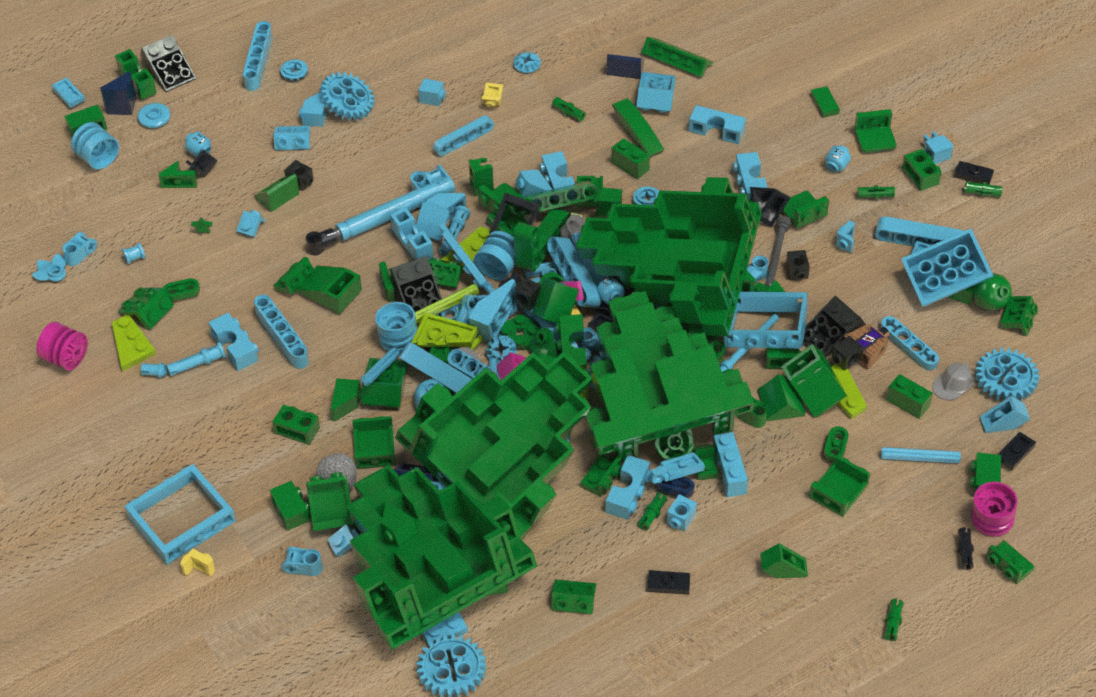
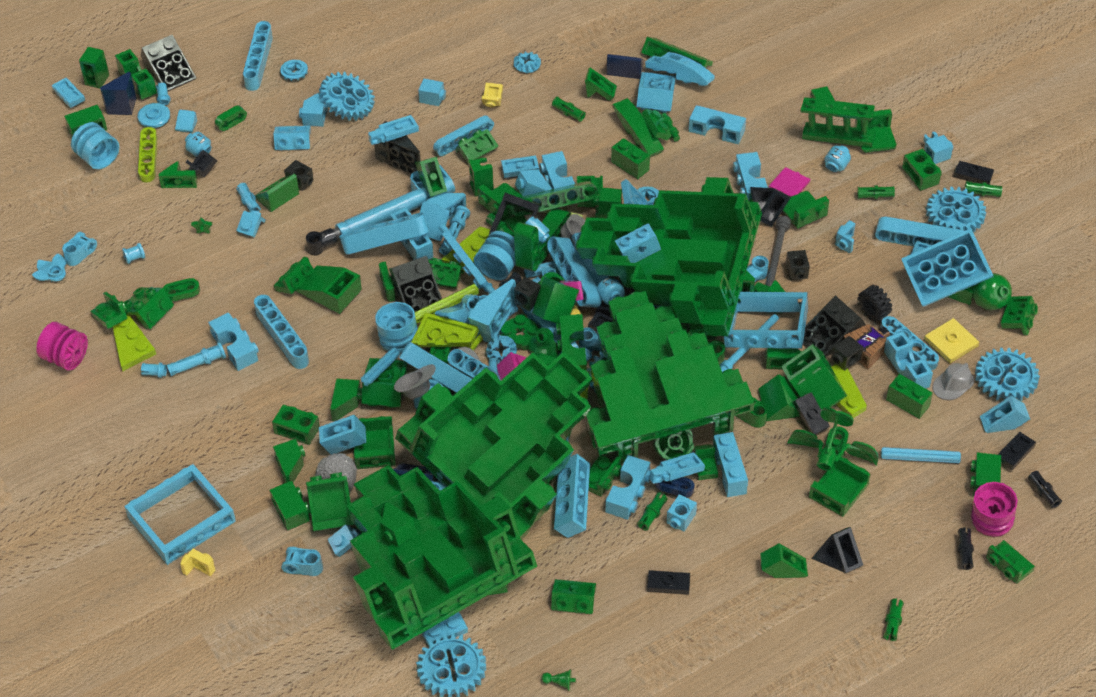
(94, 67): none -> green brick
(110, 312): none -> green bracket
(147, 154): none -> lime beam
(163, 97): none -> medium azure pin
(186, 121): none -> medium azure slope
(230, 118): none -> green beam
(247, 197): none -> medium azure pin
(289, 459): none -> green slope
(342, 434): none -> medium azure brick
(384, 233): none -> medium azure beam
(393, 130): none -> medium azure hinge
(398, 153): none -> pearl dark grey slope
(415, 383): none -> light grey piece
(431, 176): none -> green slope
(451, 313): none -> medium azure slope
(477, 146): none -> green bracket
(513, 166): none -> medium azure plate
(542, 229): none -> medium azure brick
(563, 679): none -> green piece
(572, 497): none -> medium azure brick
(597, 83): none -> green slope
(631, 194): none -> medium azure plate
(638, 244): none -> medium azure brick
(661, 125): none -> green plate
(683, 67): none -> medium azure slope
(790, 182): none -> dark pink piece
(810, 413): none -> black plate
(827, 456): none -> green plant
(834, 133): none -> green fence
(840, 552): none -> black slope
(874, 303): none -> black tyre
(899, 351): none -> medium azure arch
(951, 340): none -> light yellow plate
(956, 209): none -> medium azure gear
(1037, 480): none -> black pin

